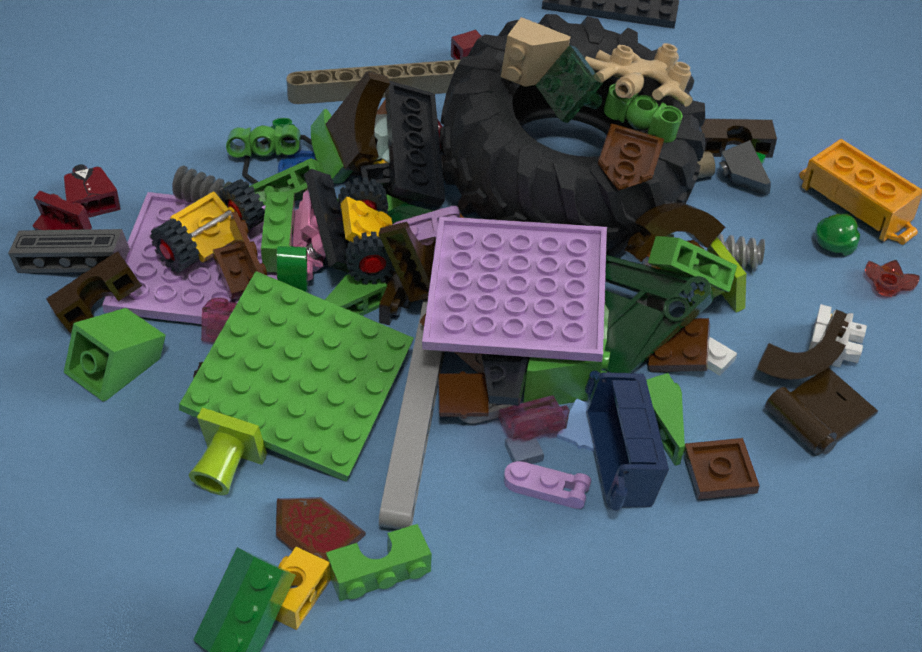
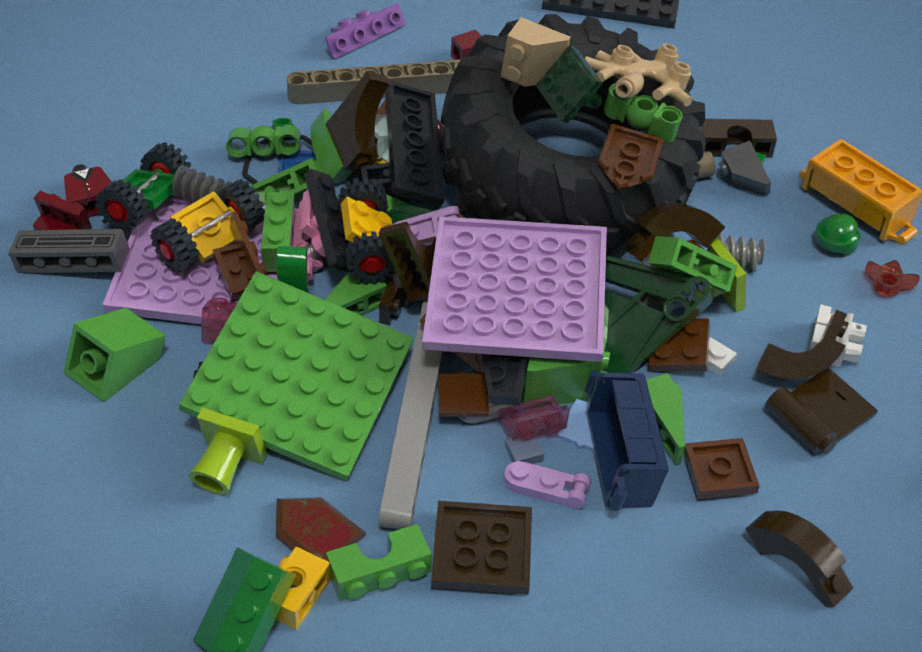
(77, 298): dark brown arch -> none
(130, 199): none -> plate
(363, 29): none -> medium lavender bracket
(482, 547): none -> dark brown plate
(807, 547): none -> dark brown arch

